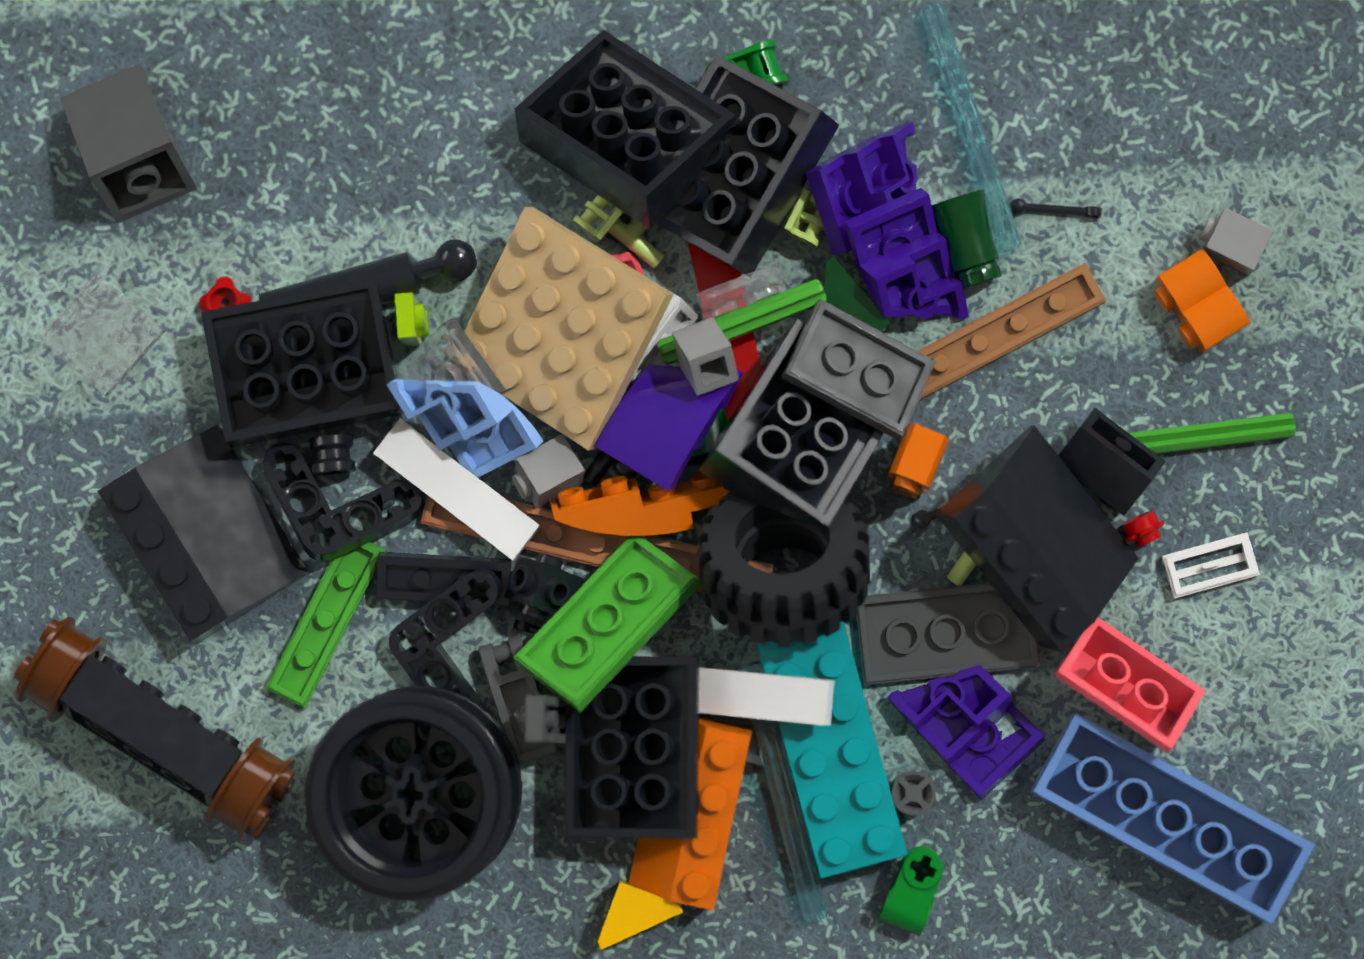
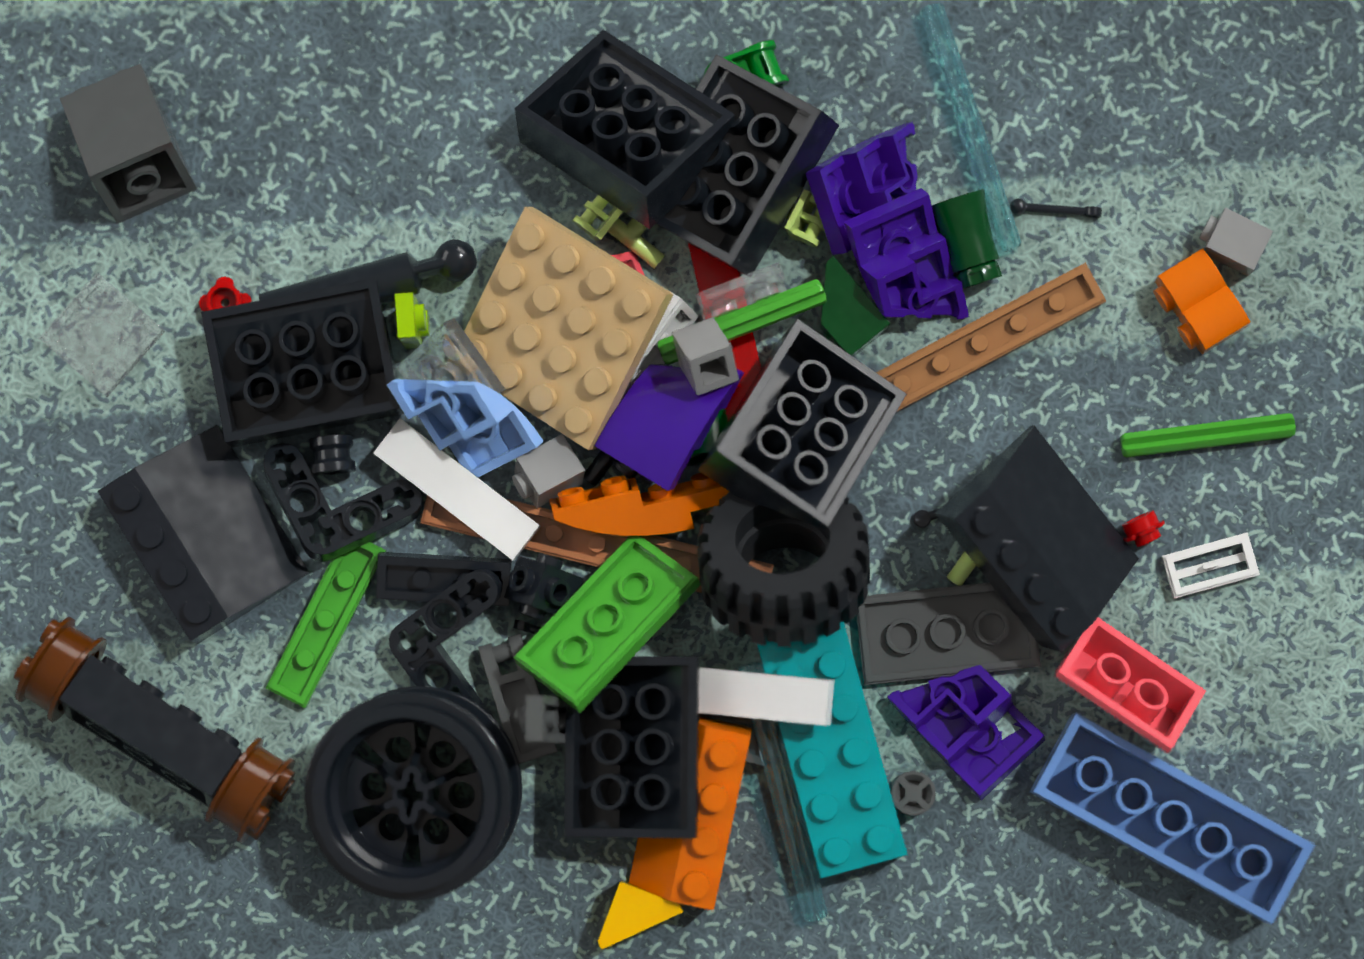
(858, 369): dark grey tile -> none
(912, 898): green piece -> none
(917, 460): orange brick -> none
(1110, 461): black brick -> none

